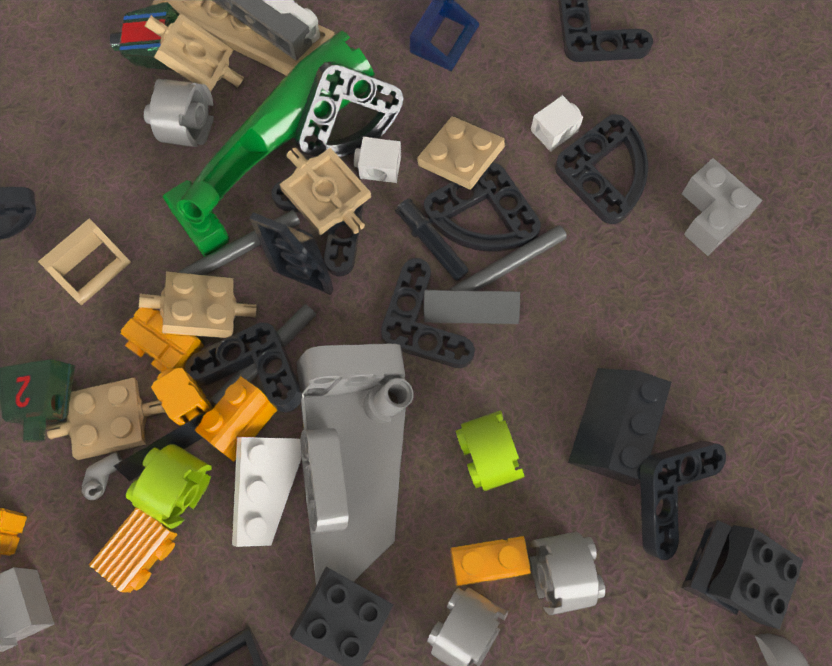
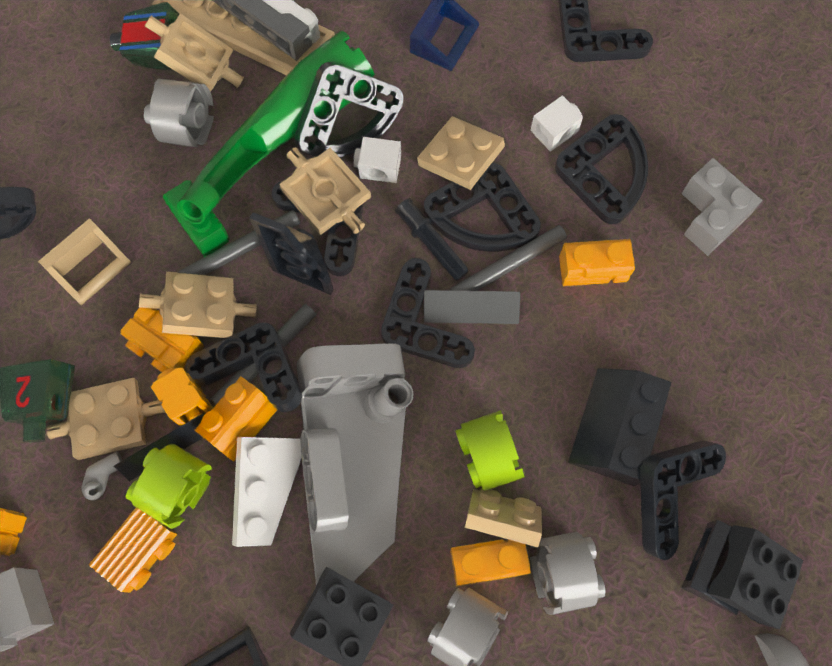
(504, 517): none -> tan plate
(596, 262): none -> light orange brick

